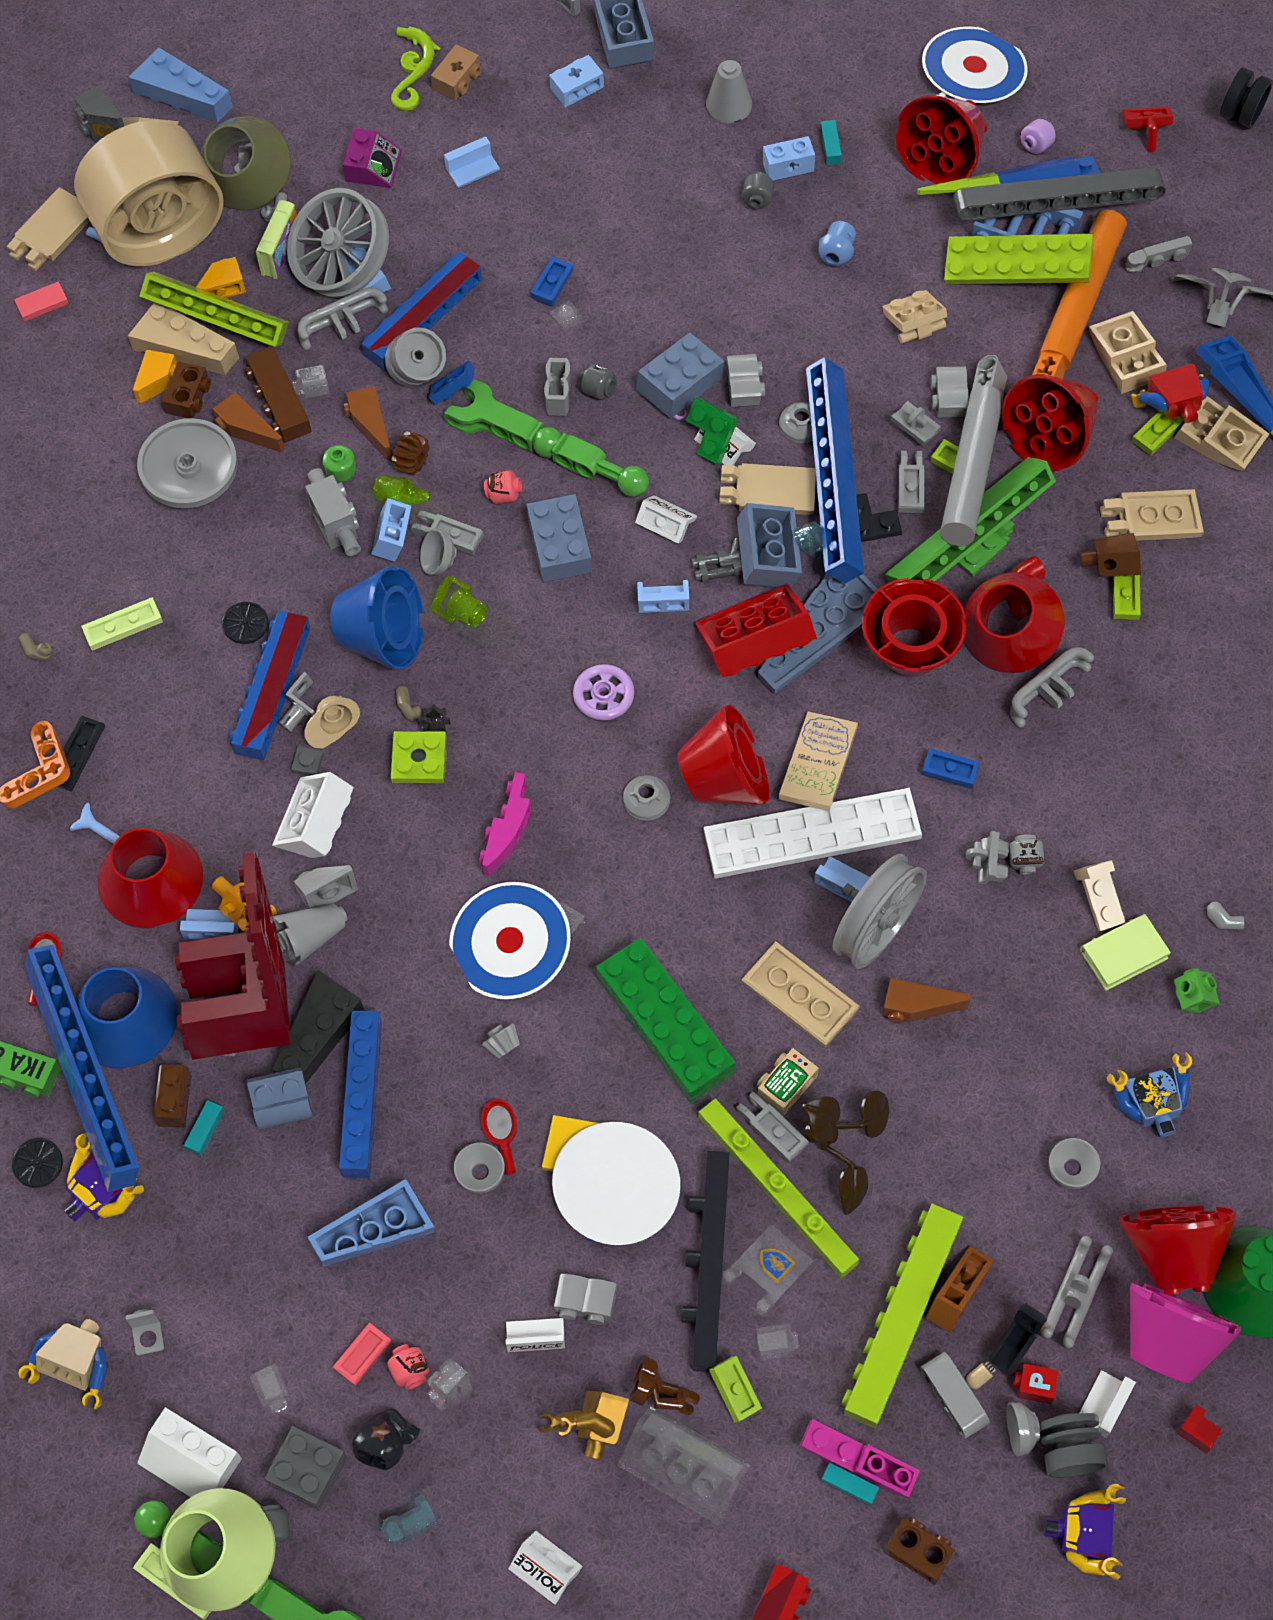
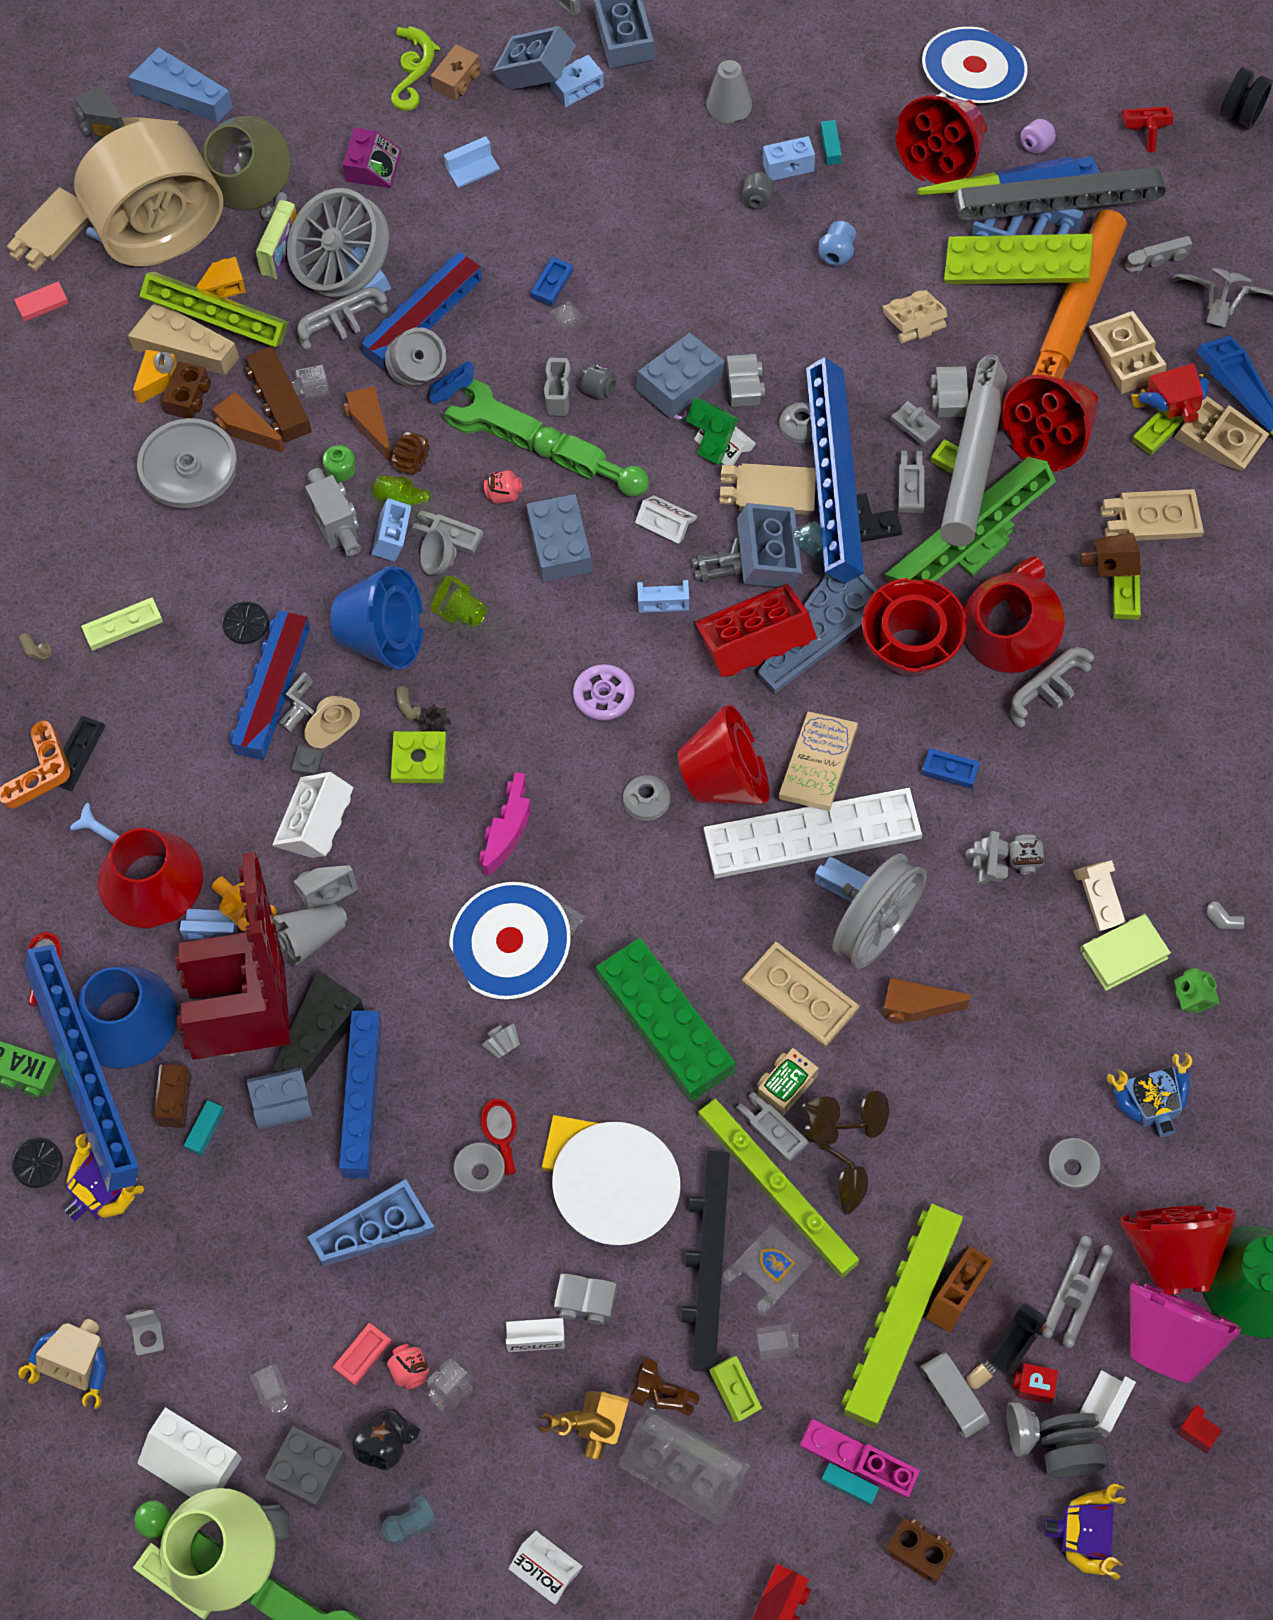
(168, 362): none -> light grey hinge
(534, 58): none -> sand blue brick

